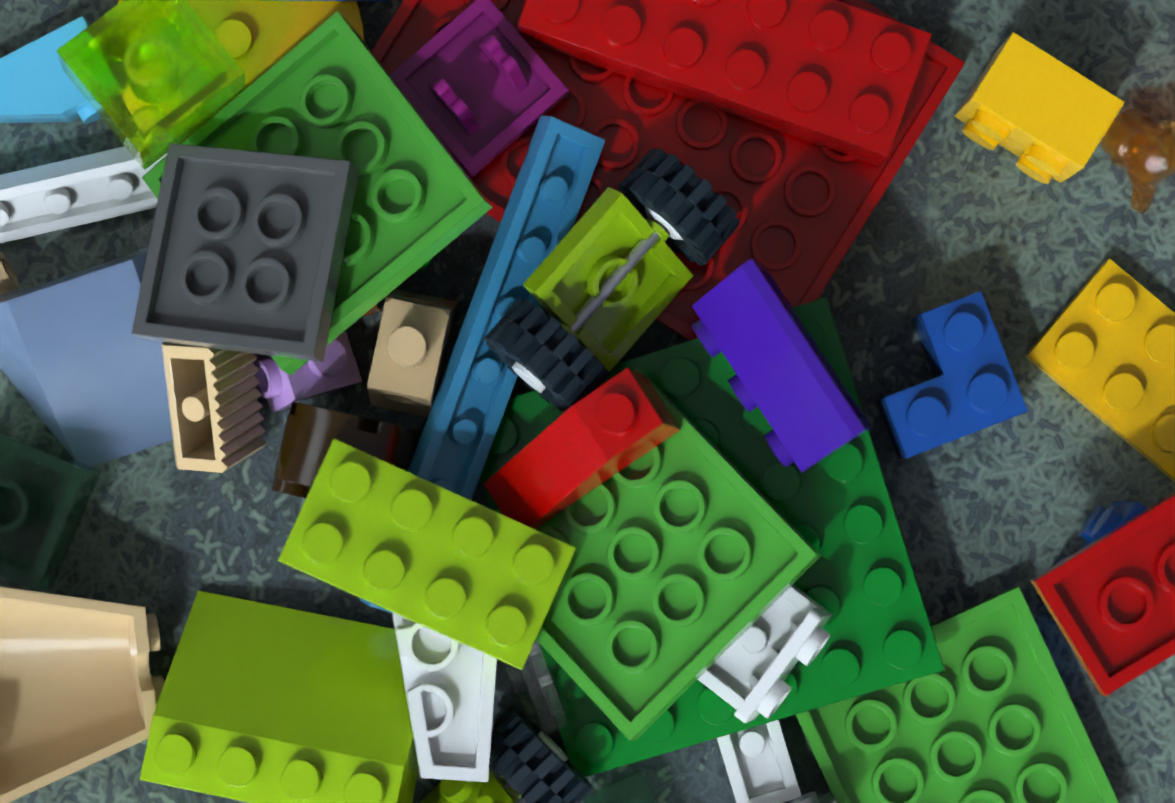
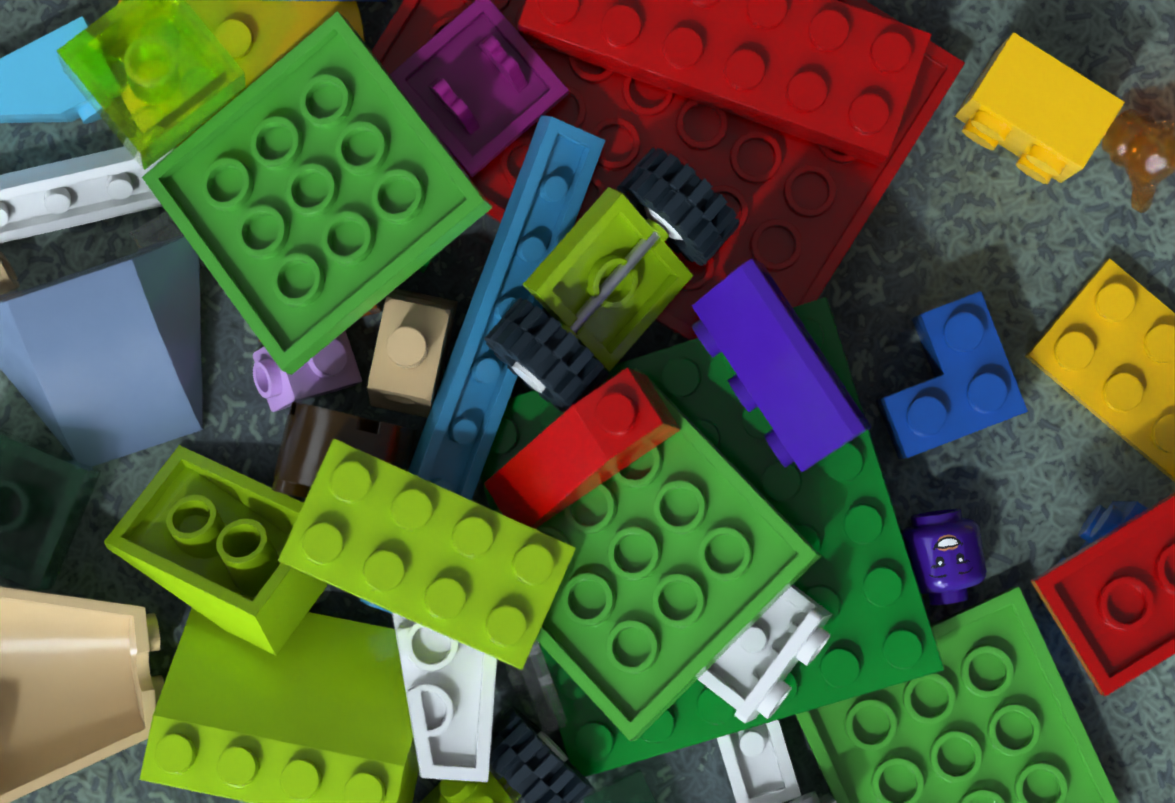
(212, 406): tan brick -> none
(218, 548): none -> lime slope
(246, 251): dark grey plate -> none
(945, 554): none -> dark purple head

